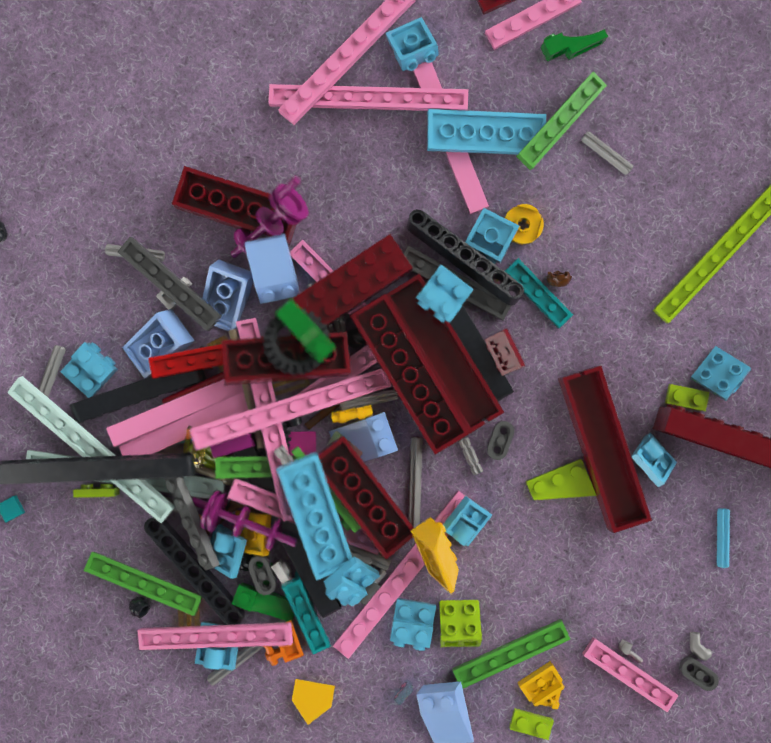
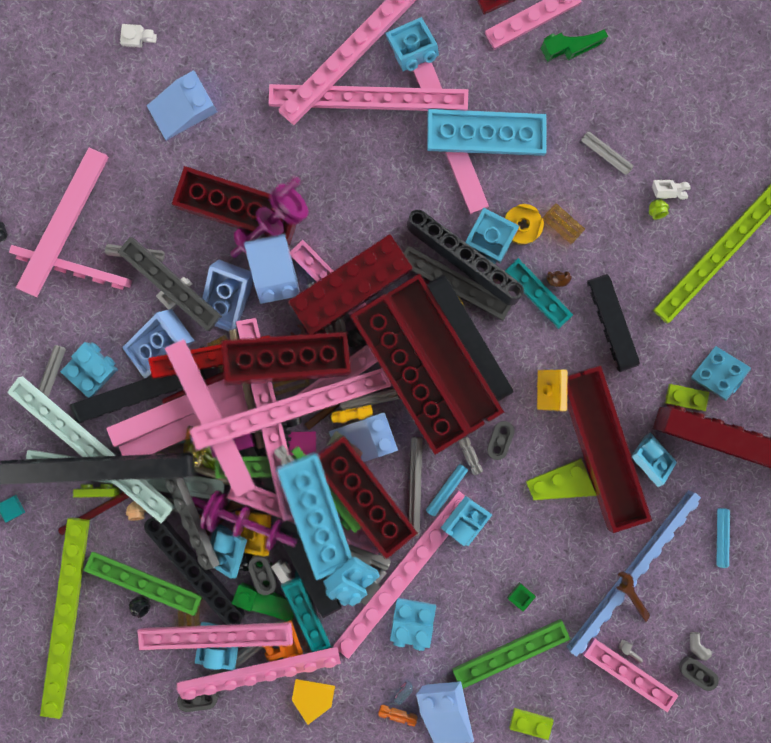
(62, 222): none -> bright pink tile
(64, 617): none -> lime plate
(79, 270): none -> bright pink plate
(99, 509): none -> dark red bar
(134, 35): none -> white plate
(135, 512): none -> light nougat plate
(181, 105): none -> light blue slope
(198, 703): none -> dark grey plate
(207, 413): none -> bright pink tile
(262, 672): none -> bright pink plate
(278, 359): black tyre -> none
(305, 330): green slope -> none
(397, 715): none -> orange axle
(436, 553): yellow slope -> none
(444, 294): medium azure plate -> none
(446, 490): none -> medium azure axle
(460, 623): lime bracket -> none
(504, 352): bracket -> none
(521, 597): none -> green plate
(543, 686): yellow slope -> none
(552, 390): none -> yellow plate
(561, 121): bright green plate -> none
(570, 219): none -> clear yellow tile
(615, 326): none -> black beam
(627, 587): none -> reddish brown piece
(637, 567): none -> light blue plate
(658, 209): none -> lime plate
(668, 189): none -> white plate

